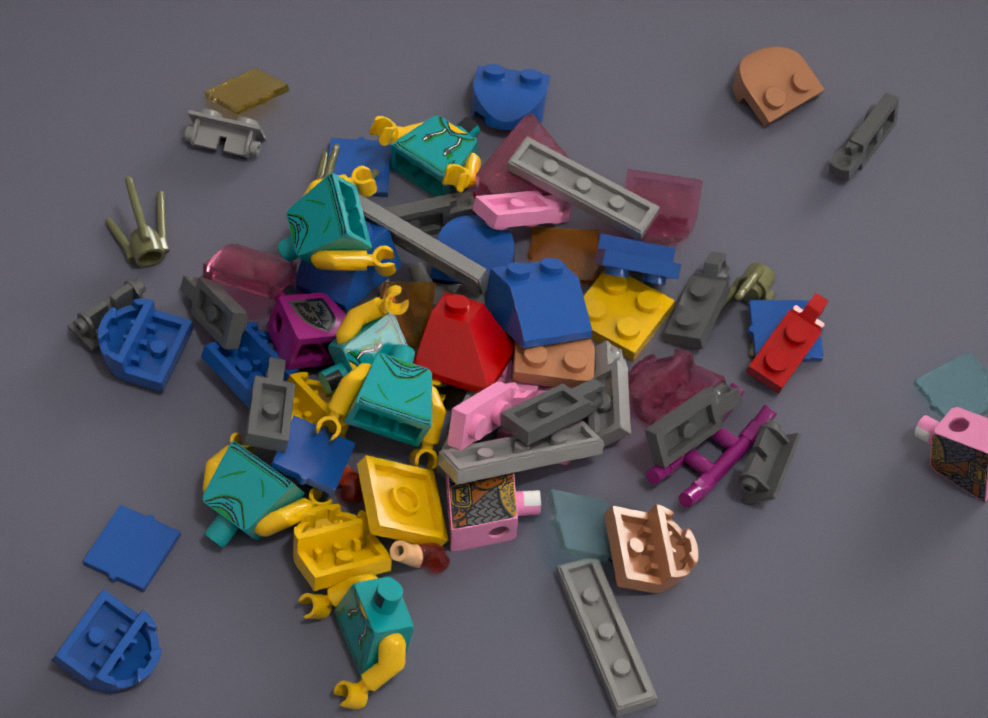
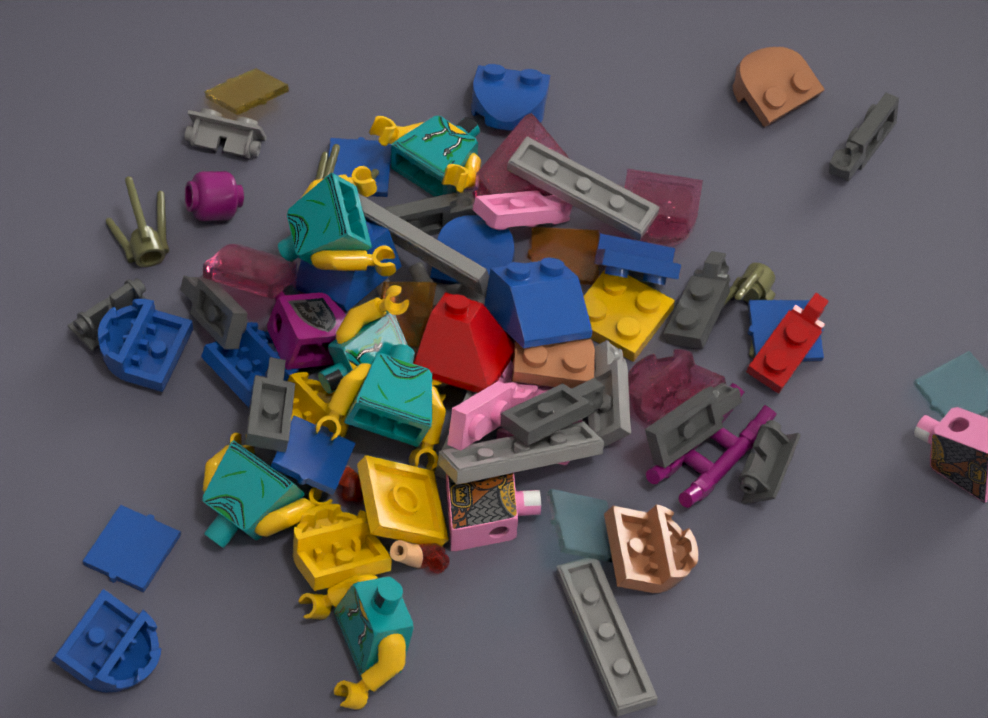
(213, 196): none -> magenta head

